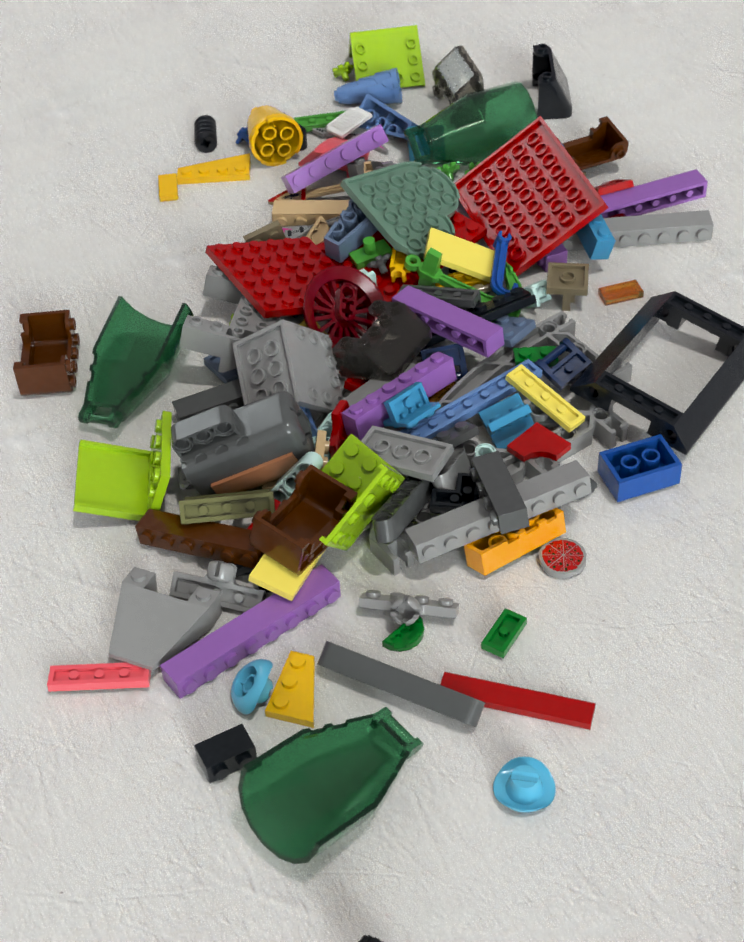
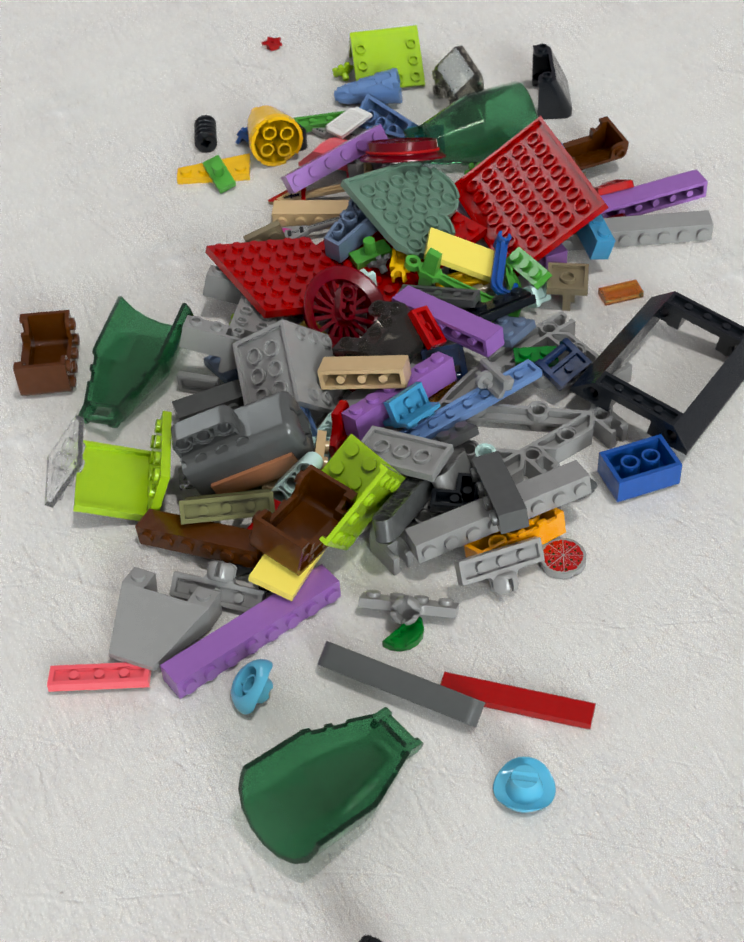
(65, 461): none -> clear plate
(168, 187): yellow tile -> none
(196, 382): none -> light grey tile
(219, 174): none -> bright green tile
(225, 753): black brick -> none
(272, 43): none -> red plate
(294, 691): yellow wing -> none
(318, 231): tan tile -> none
(364, 372): none -> tan brick
(402, 150): none -> dark red piece
(425, 327): none -> red tile
(450, 170): bright green plant -> none
(490, 377): none -> light grey hips
(500, 565): none -> light grey plate
(504, 633): green plate -> none
(506, 420): dark azure bracket -> none
(528, 268): none -> bright green plate
(538, 442): red tile -> none
(545, 398): light yellow tile -> none

